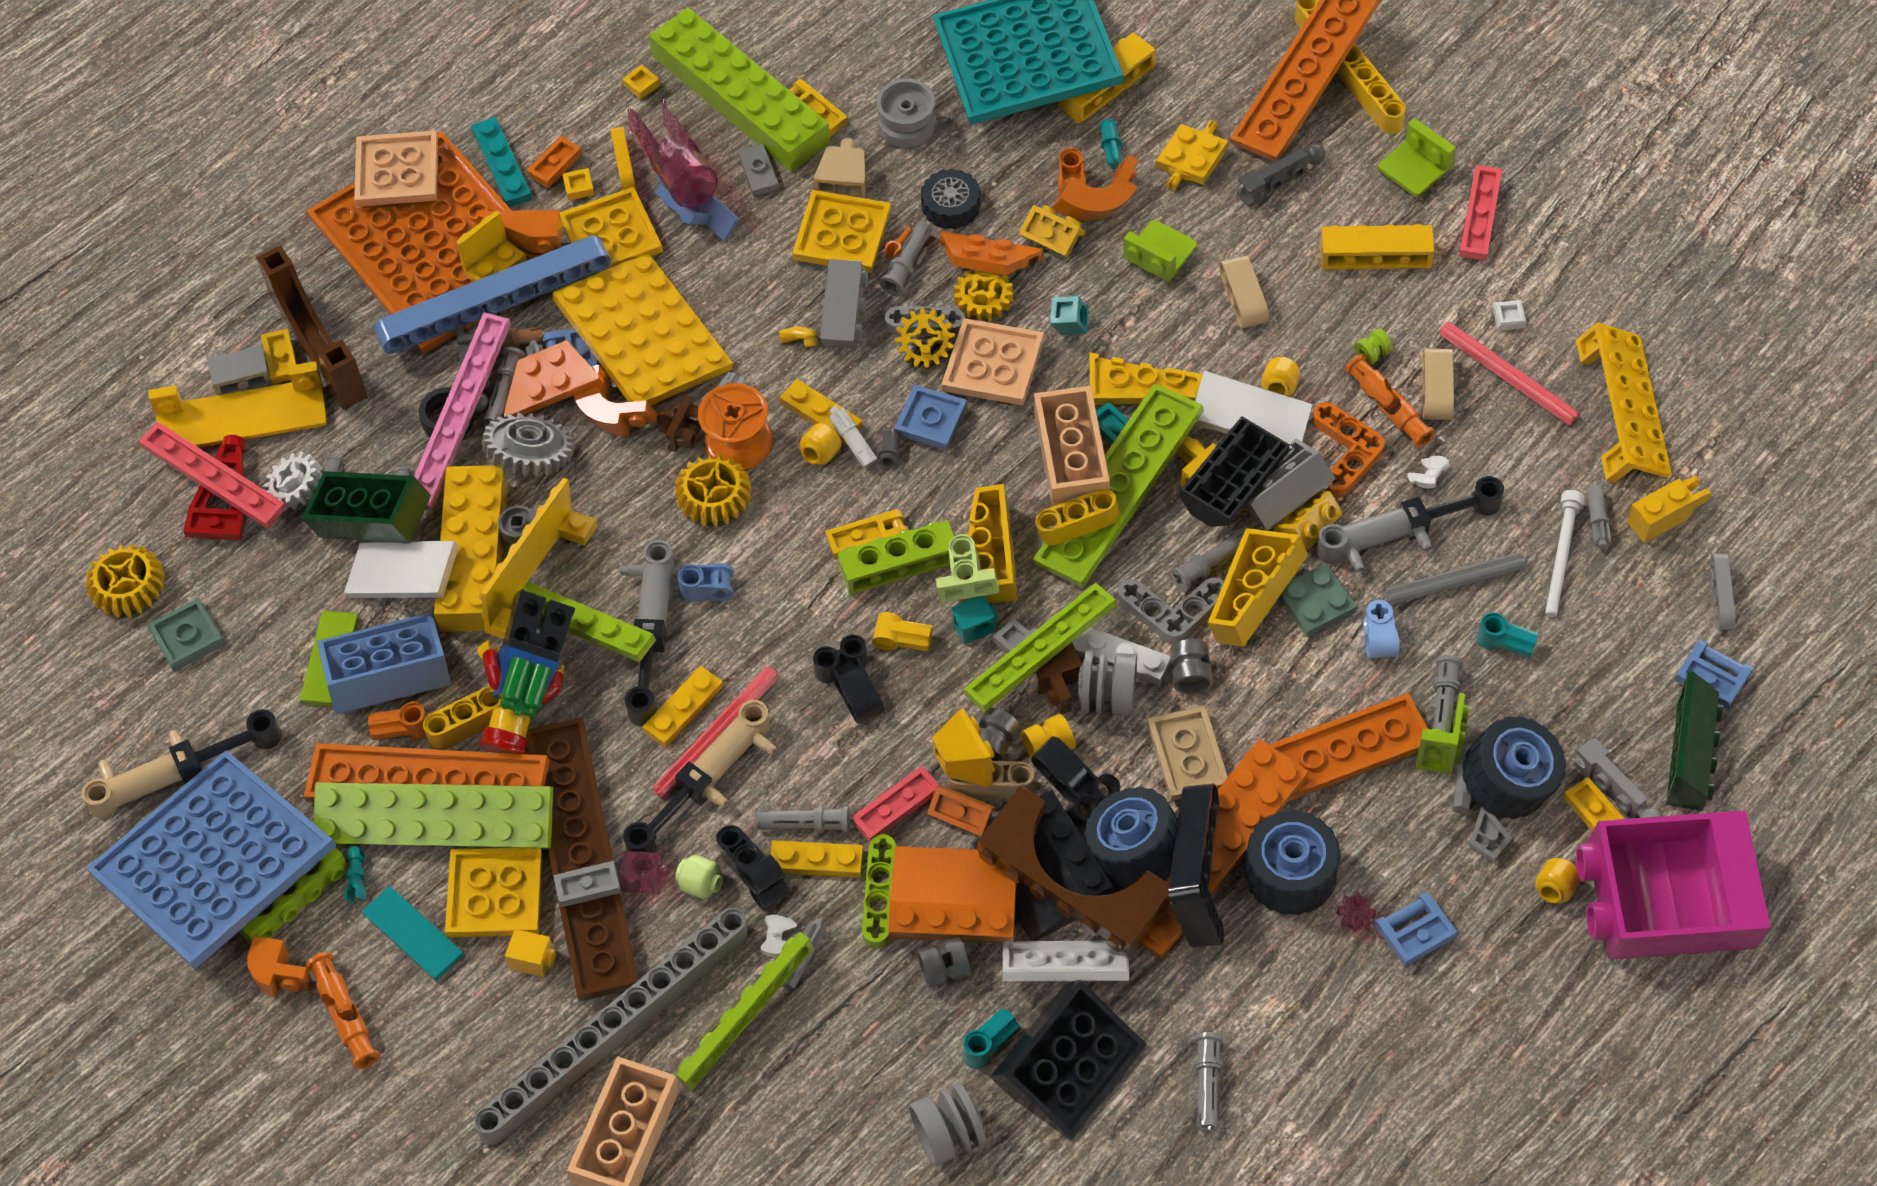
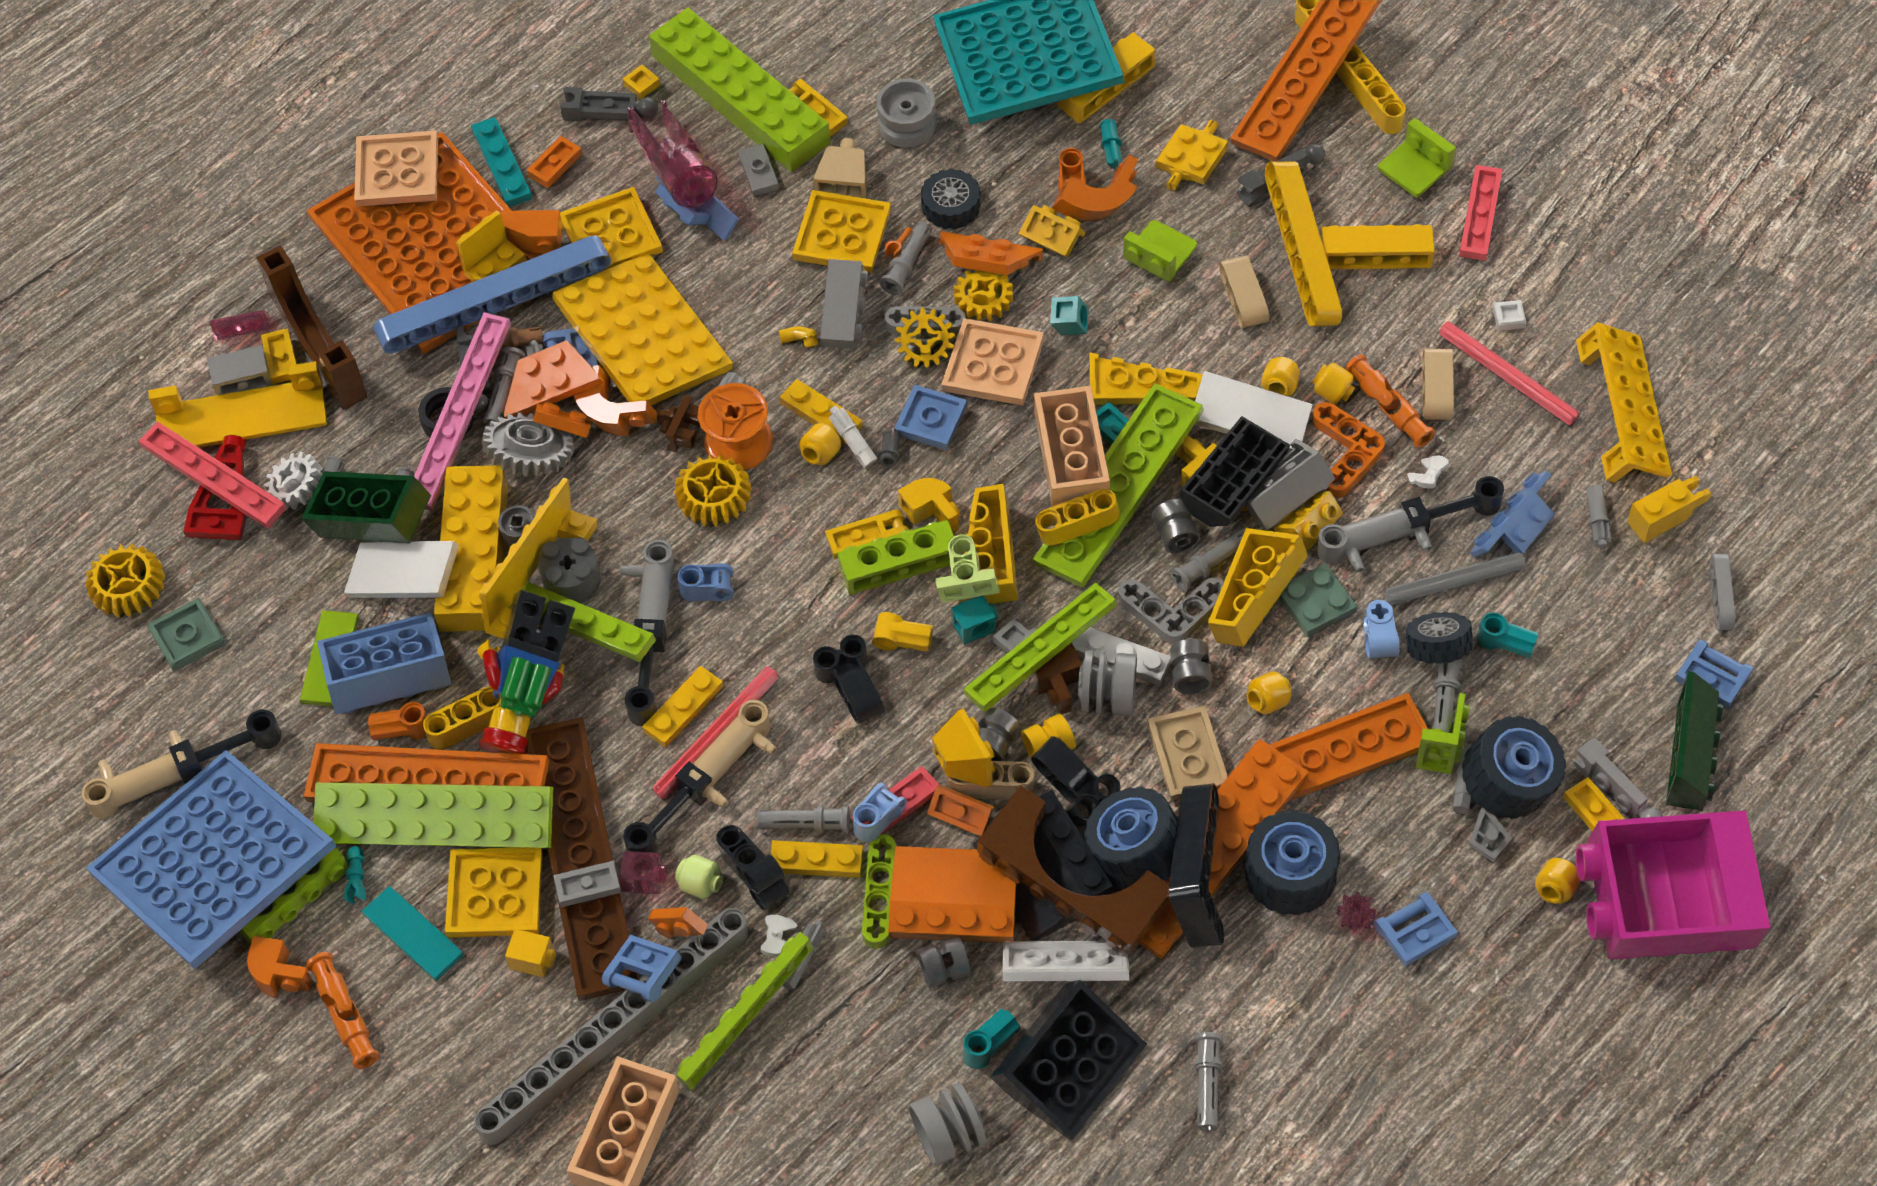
(240, 324): none -> clear pink slope
(552, 416): none -> orange plate
(569, 568): none -> dark grey brick
(578, 184): yellow plate -> none
(603, 105): none -> dark grey plate
(622, 158): yellow beam -> none
(646, 959): none -> medium blue plate
(677, 922): none -> orange plate
(878, 807): none -> light blue piece
(928, 498): none -> yellow brick
(1175, 526): none -> flat silver wheel
(1269, 692): none -> yellow head
(1303, 244): none -> yellow beam
(1333, 383): none -> yellow head
(1374, 346): lime wheel -> none
(1439, 637): none -> black wheel
(1521, 519): none -> medium blue bracket
(1571, 503): white piece -> none

